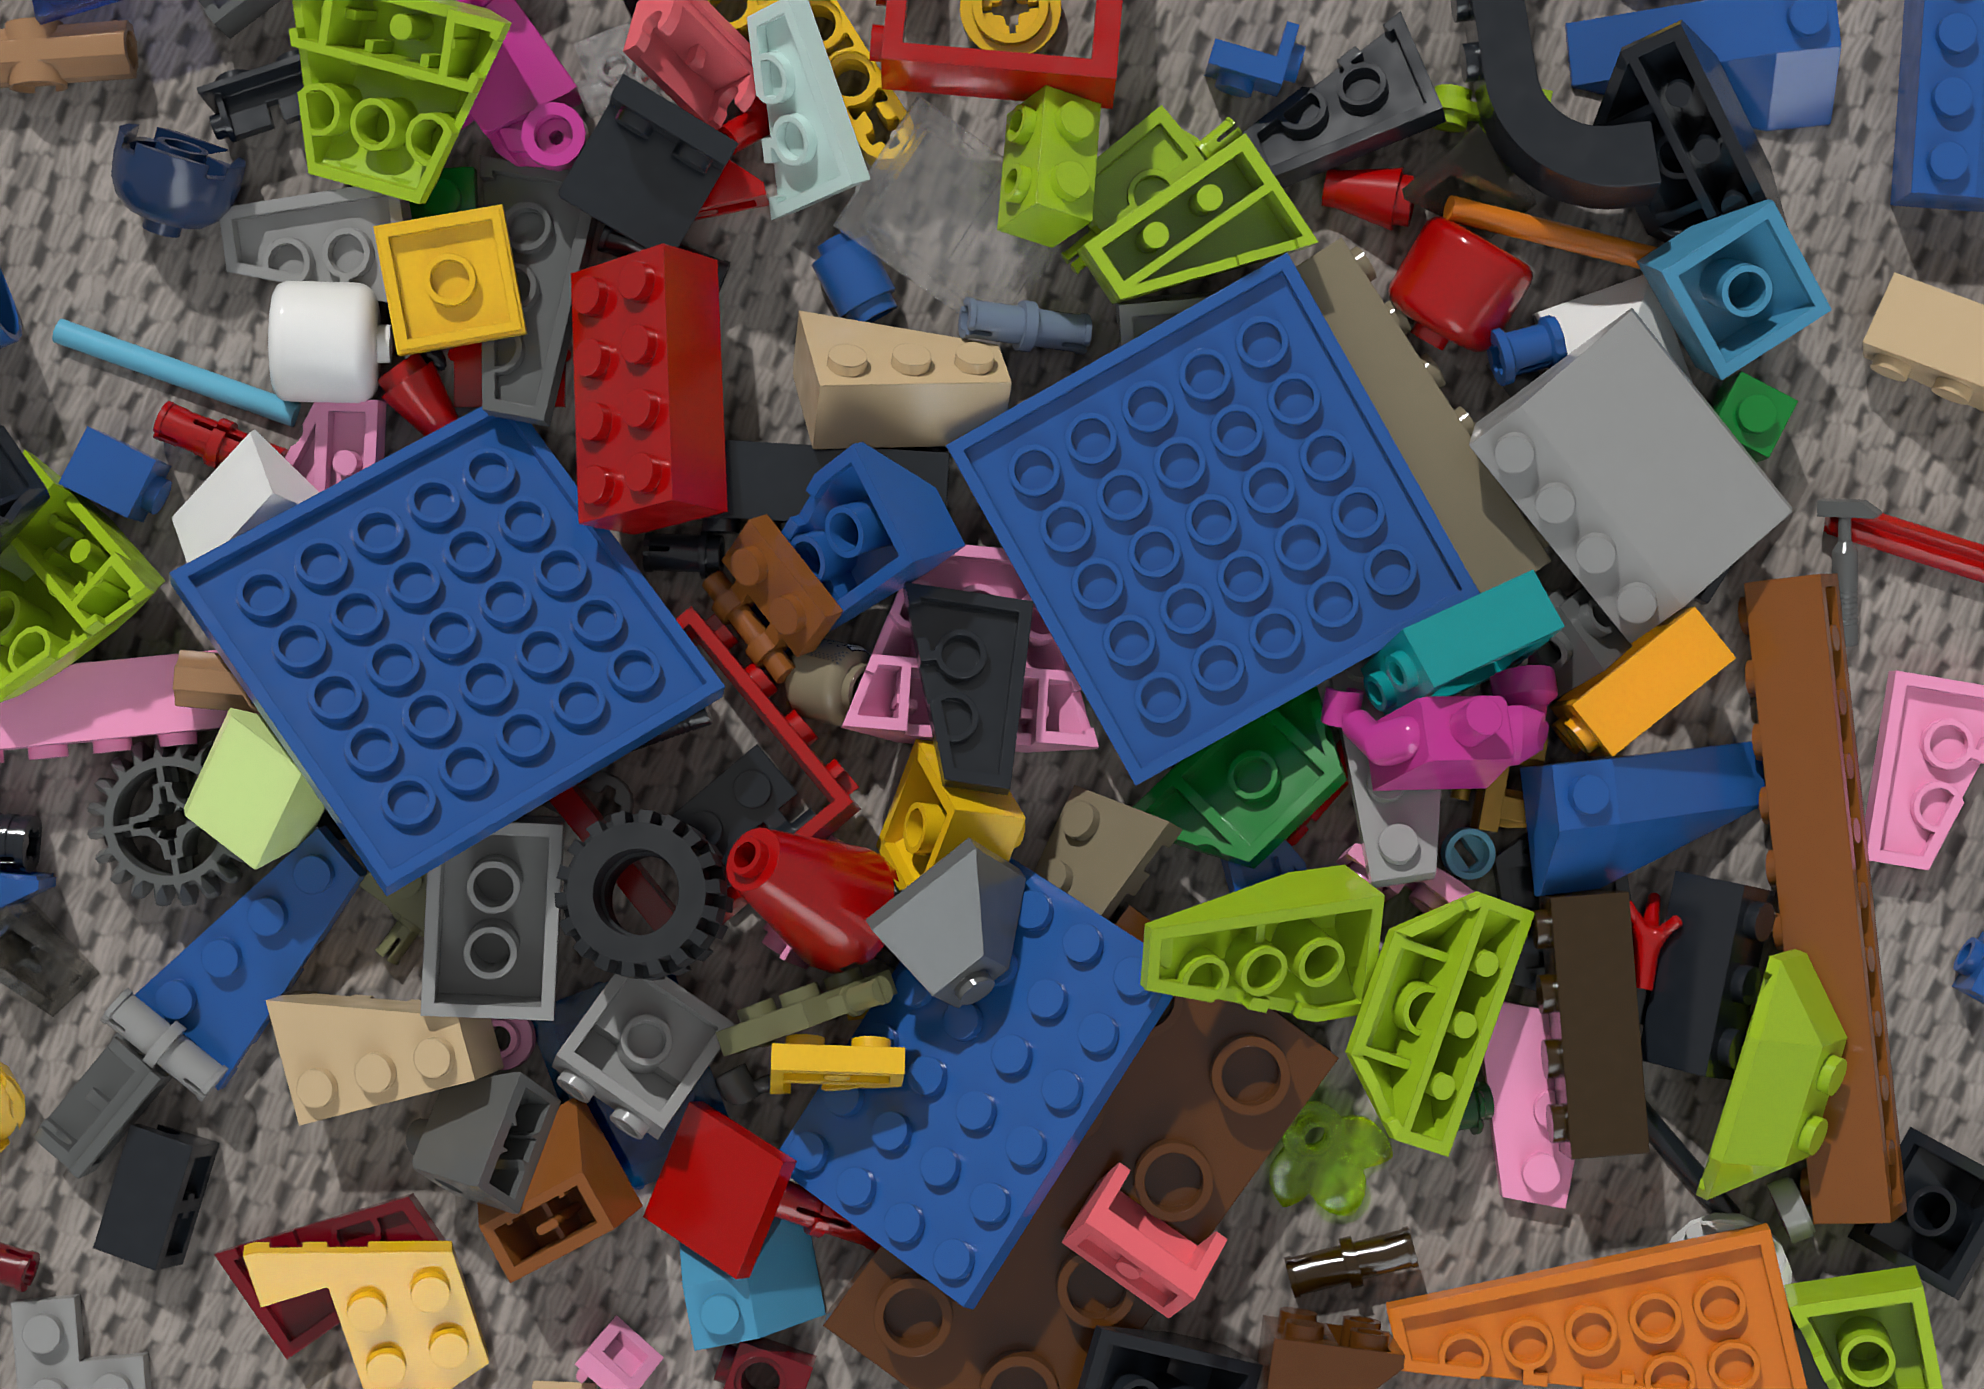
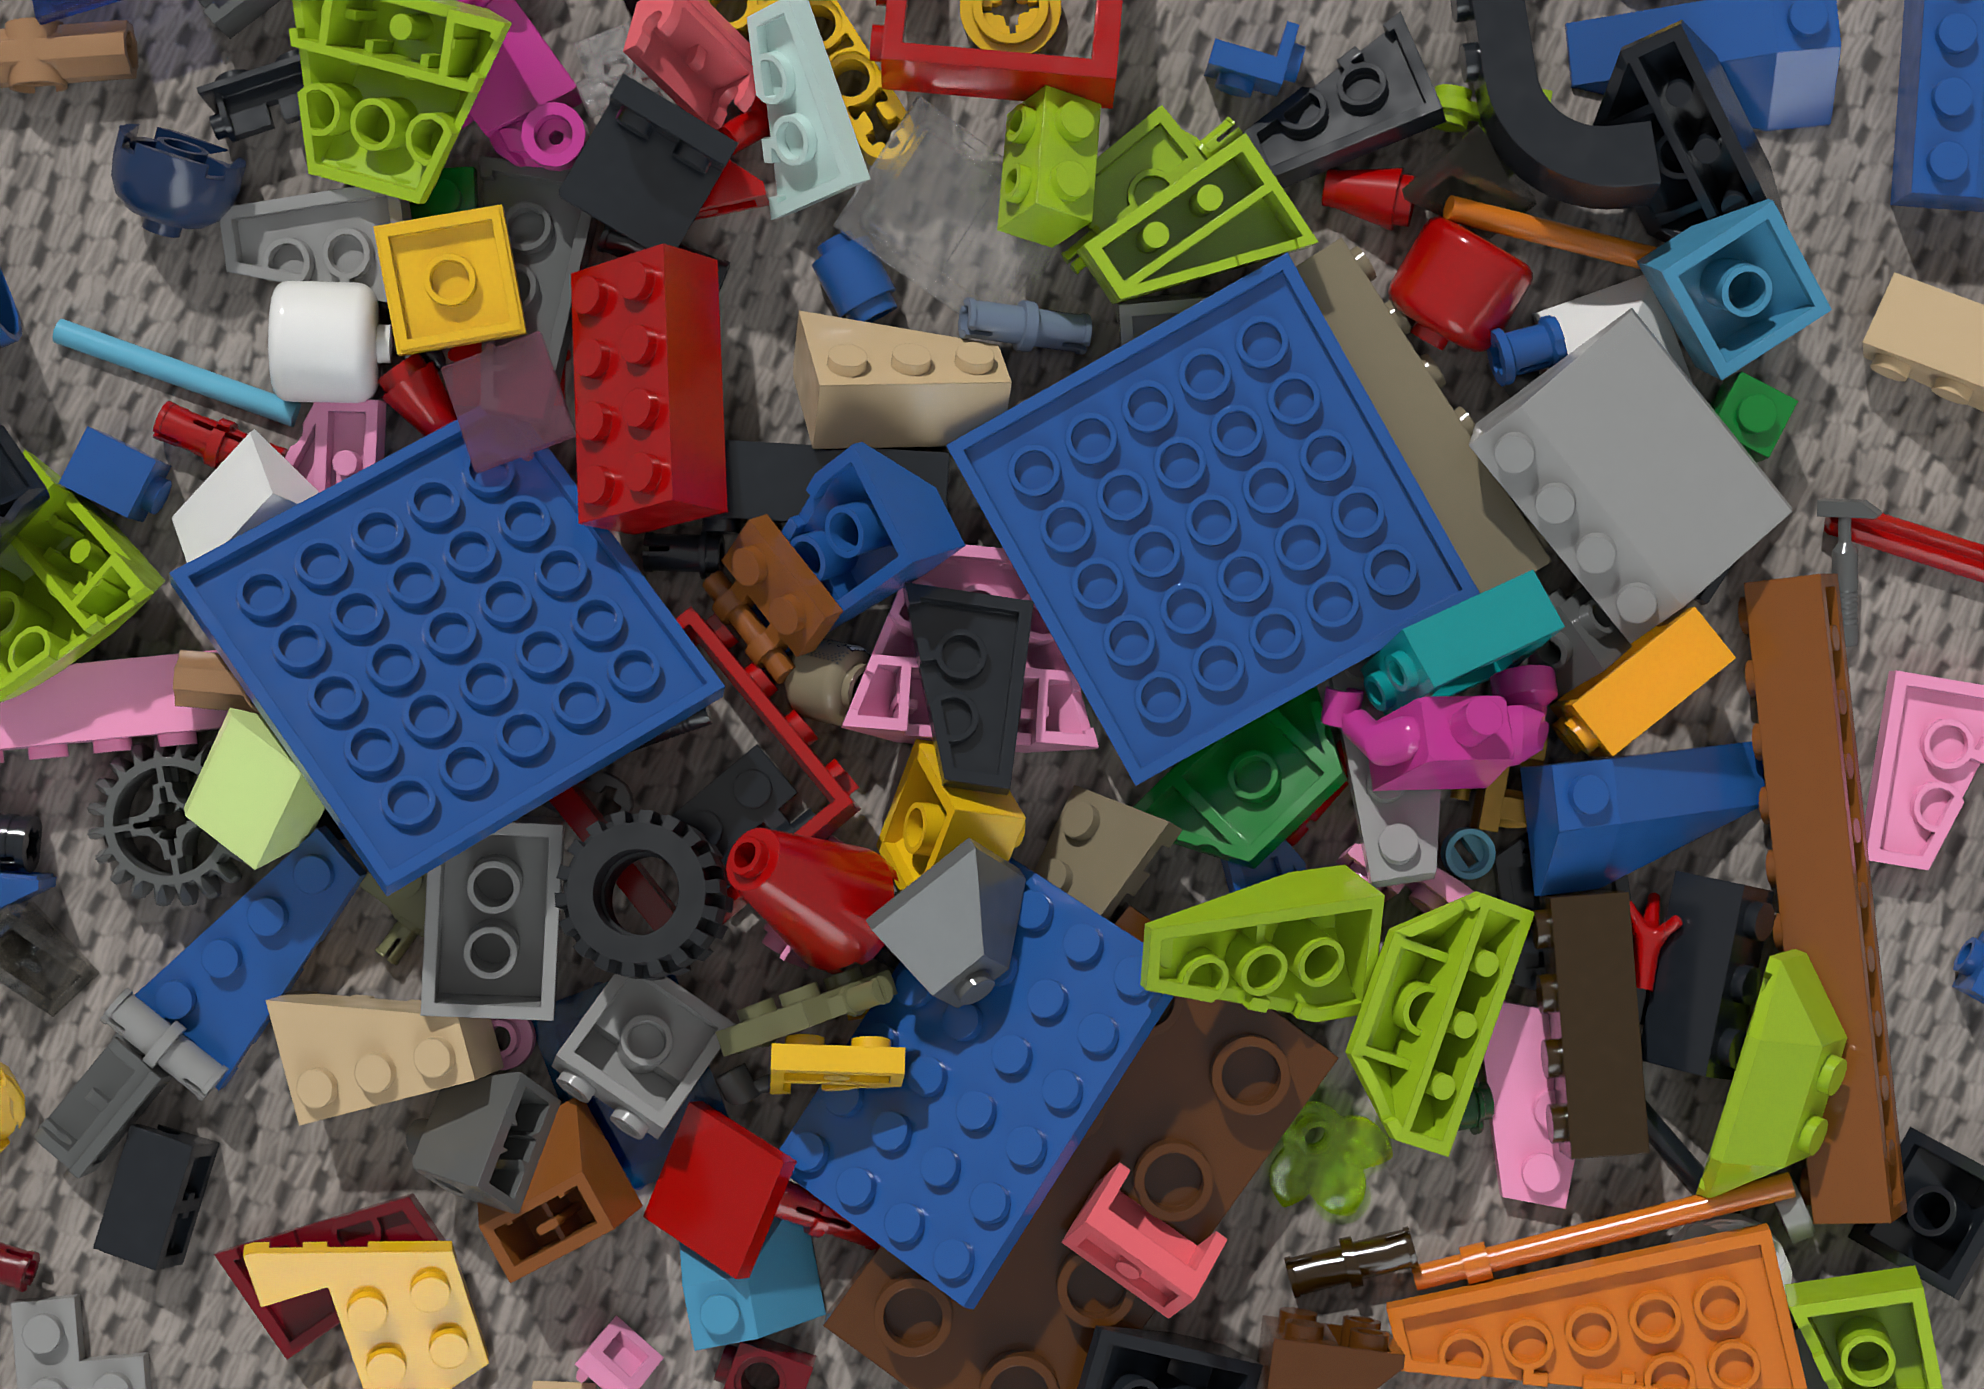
(508, 402): none -> clear pink piece
(1479, 1262): none -> orange bar

